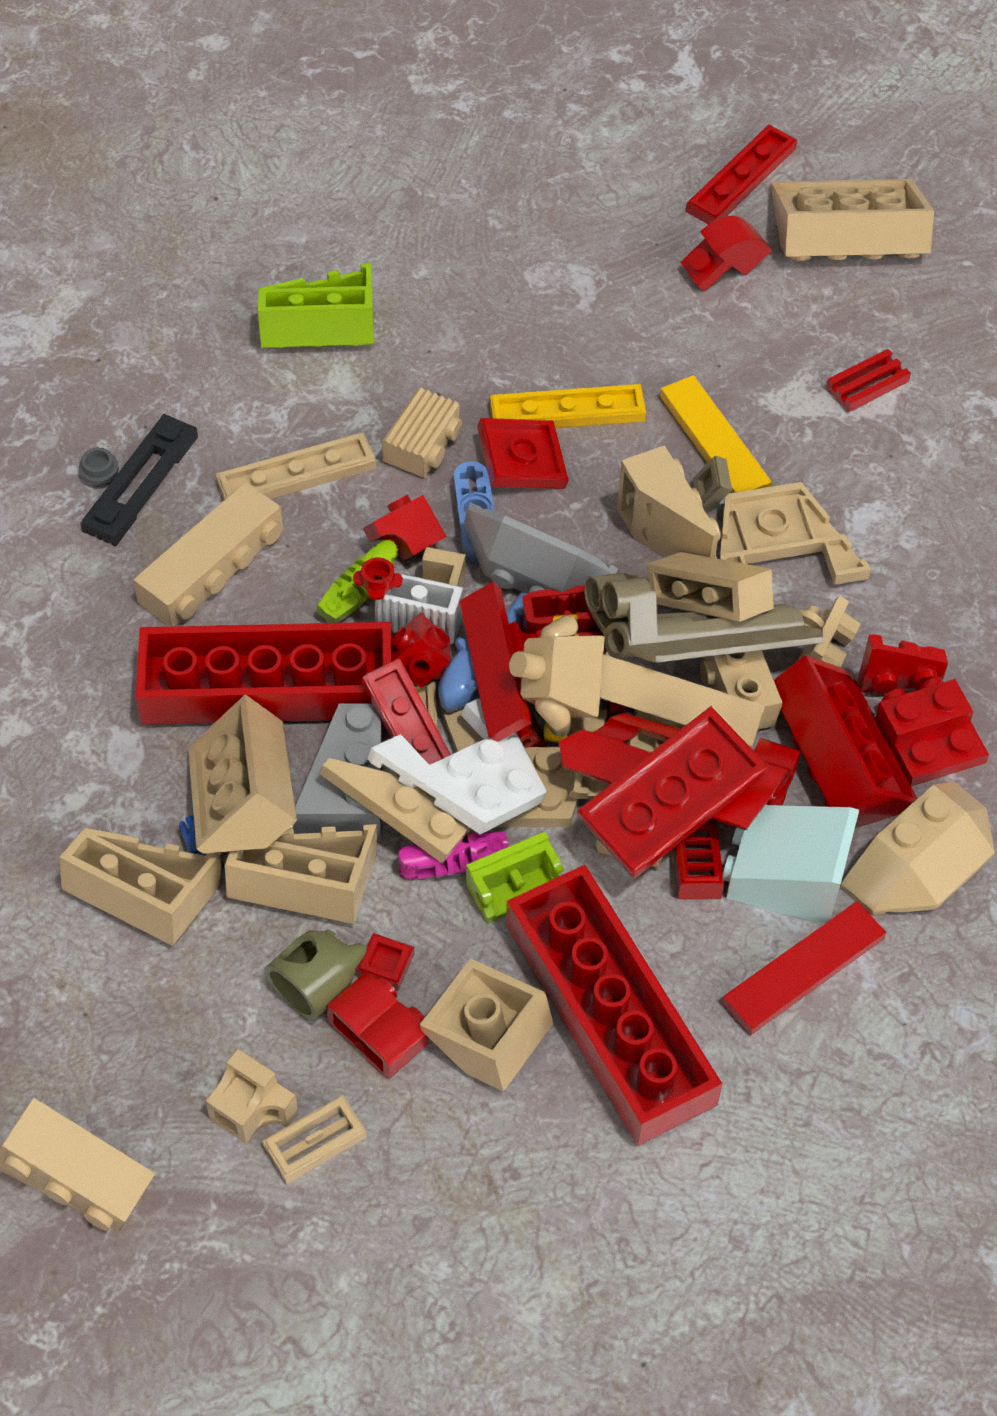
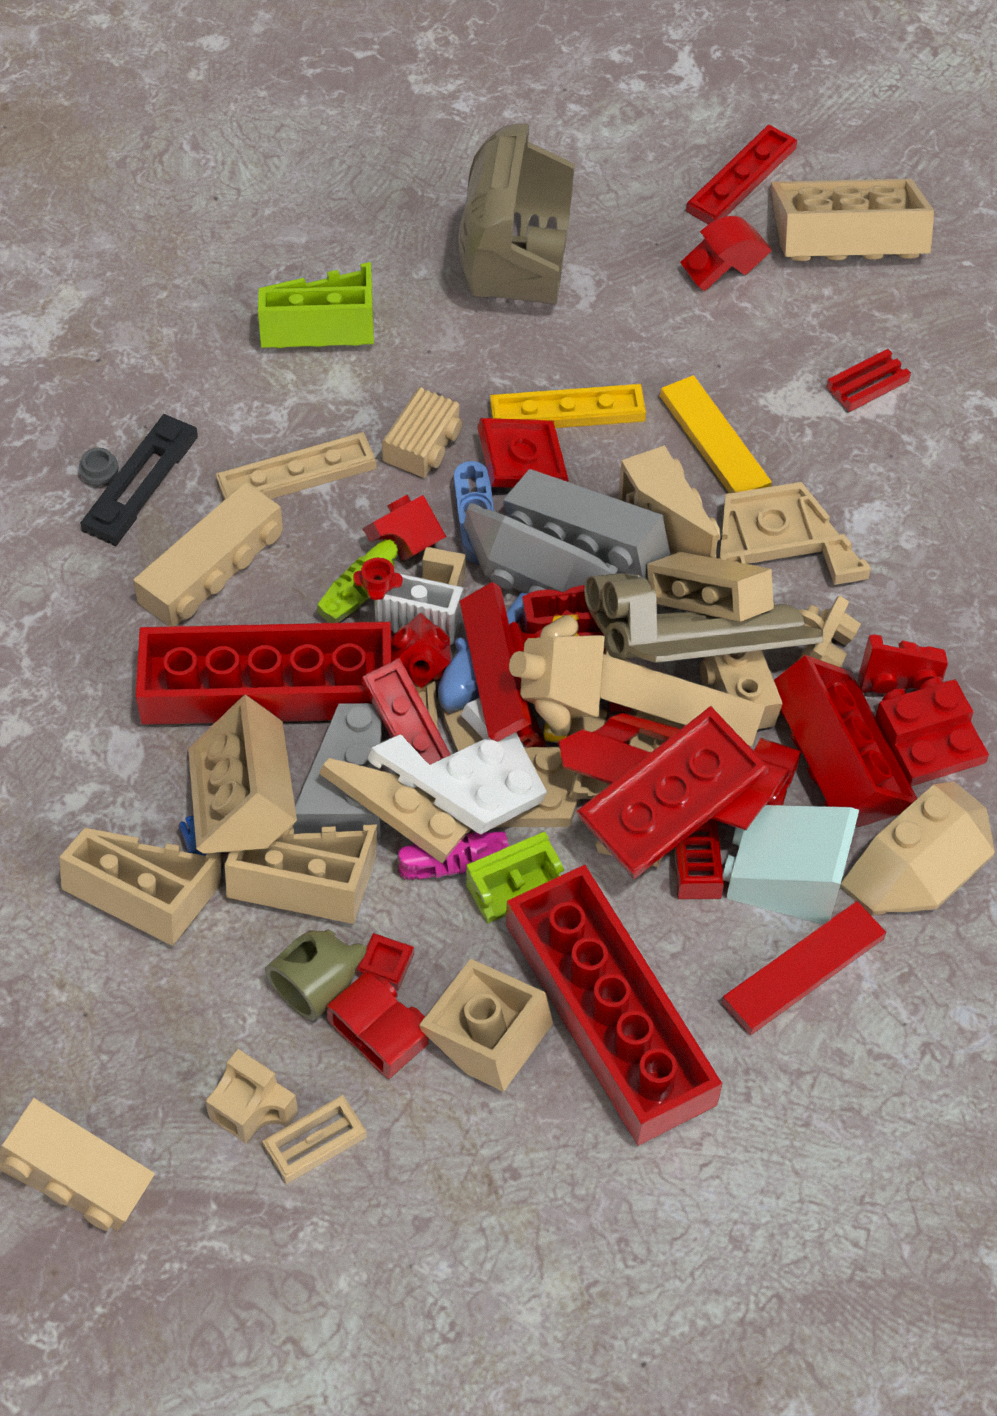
(508, 179): none -> dark tan piece
(590, 520): none -> light grey wedge
(713, 483): dark tan tile -> none

